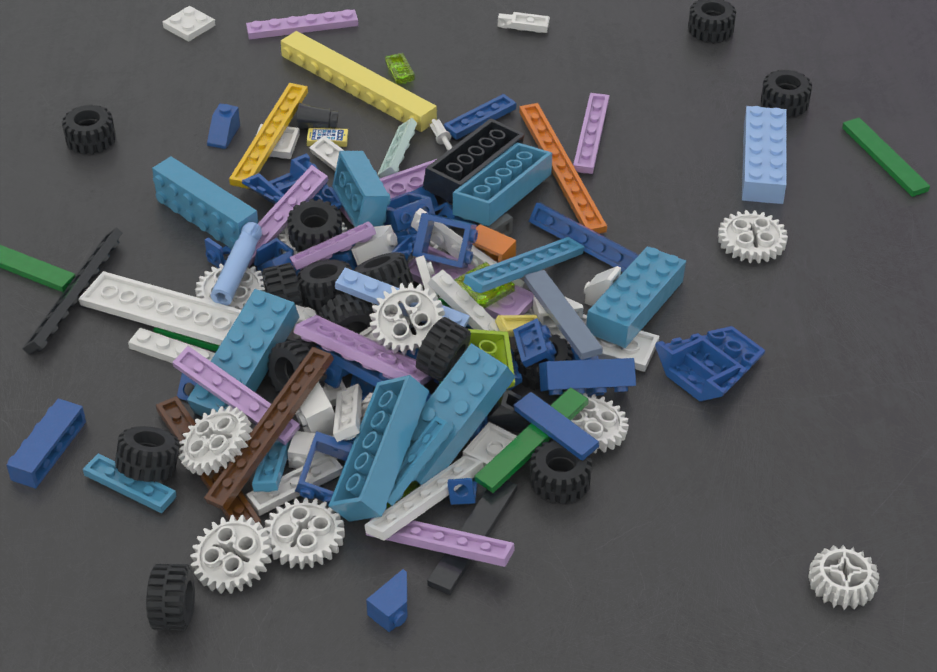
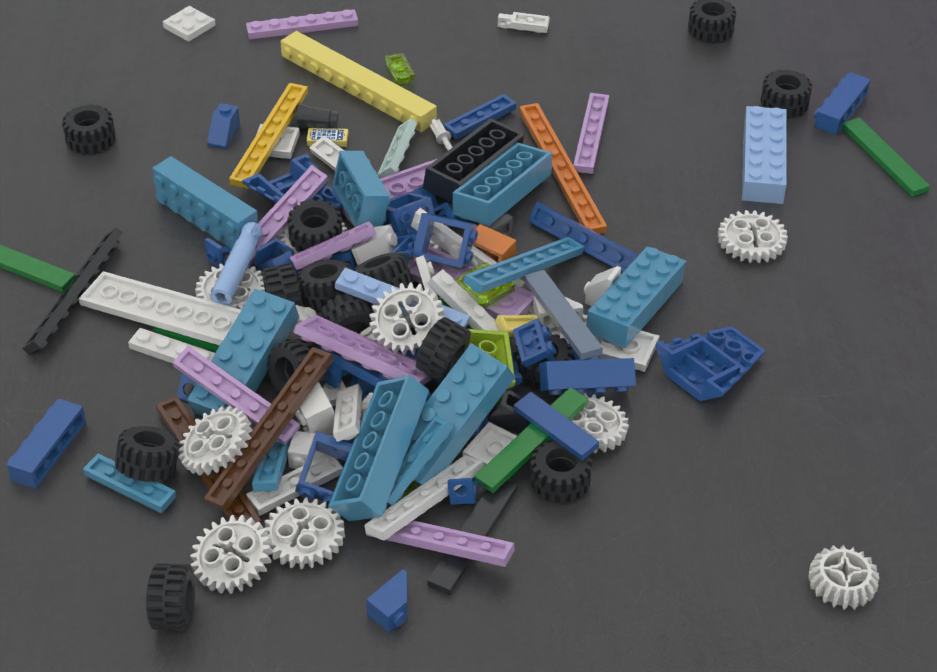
(841, 103): none -> blue brick

